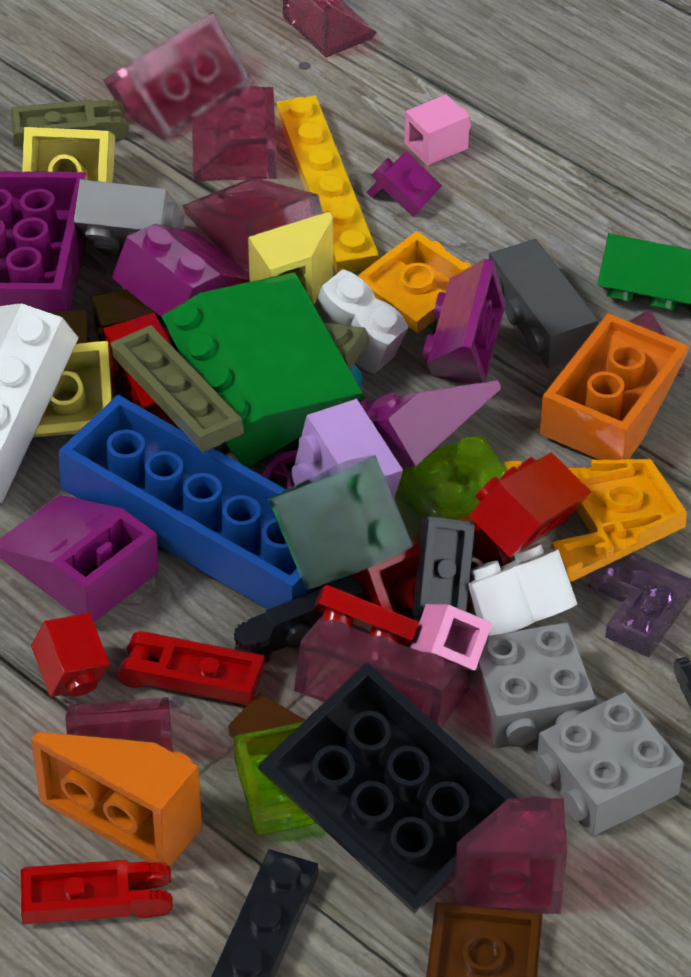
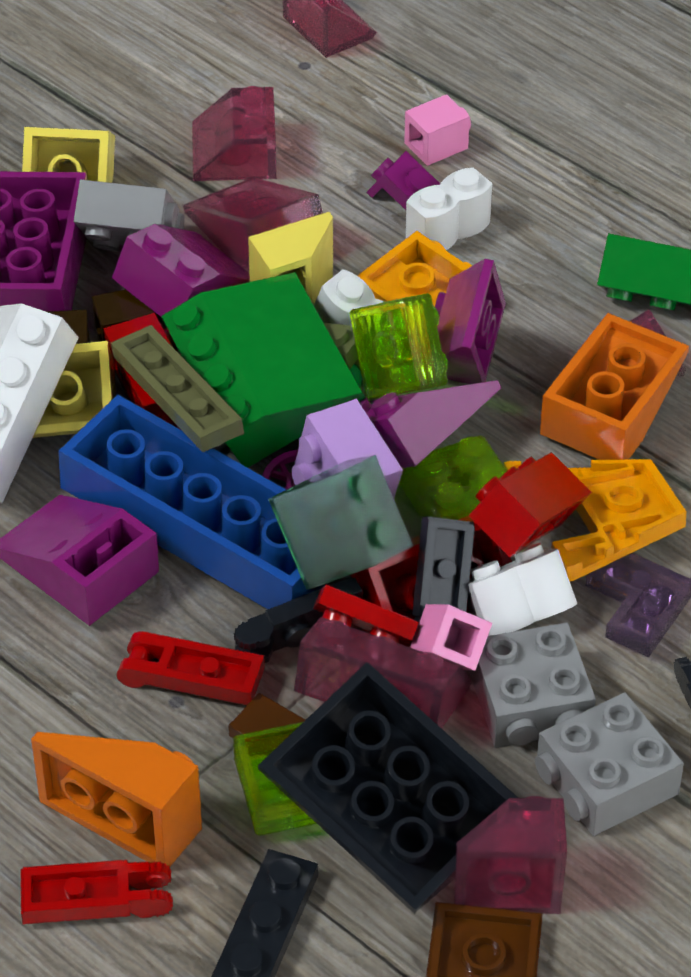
(70, 655): red brick -> none
(80, 114): olive hinge -> none
(124, 719): clear pink slope -> none
(179, 78): clear pink slope -> none
(325, 175): yellow plate -> none
(399, 346): none -> clear neon green brick
(452, 209): none -> white brick
(542, 302): dark grey brick -> none

